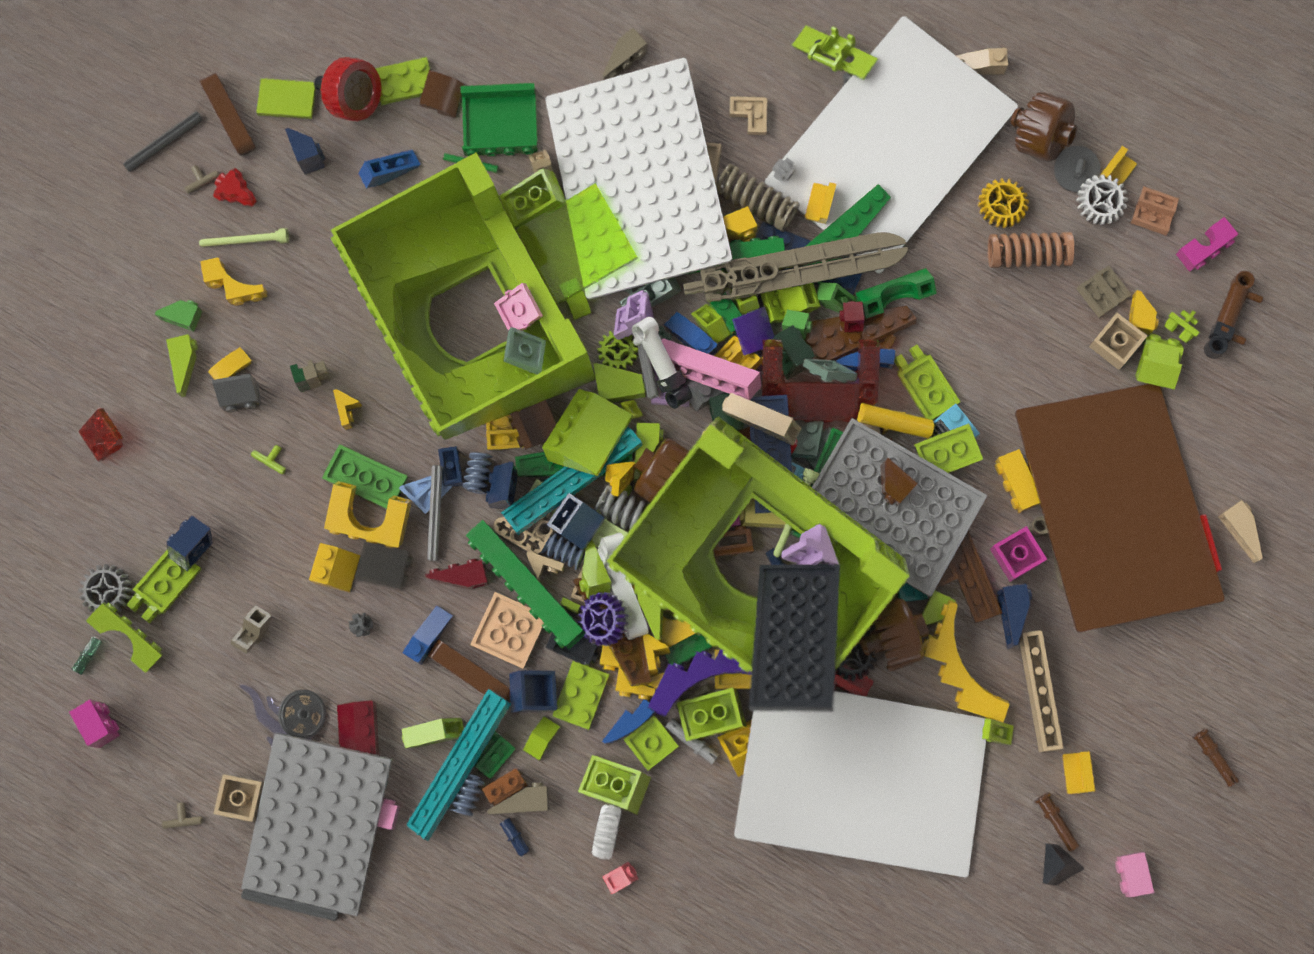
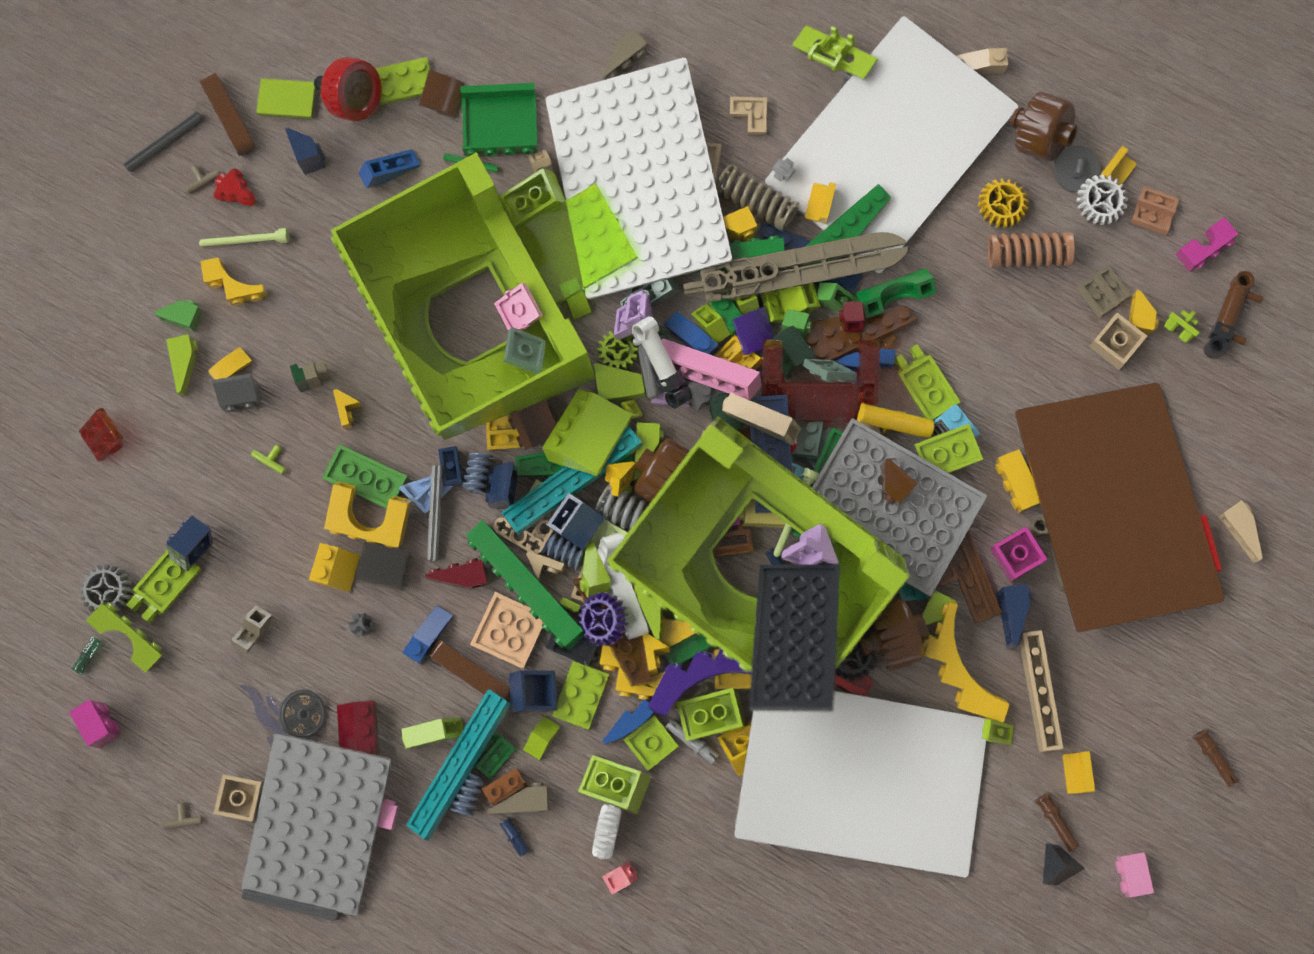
(1160, 361): lime piece -> none

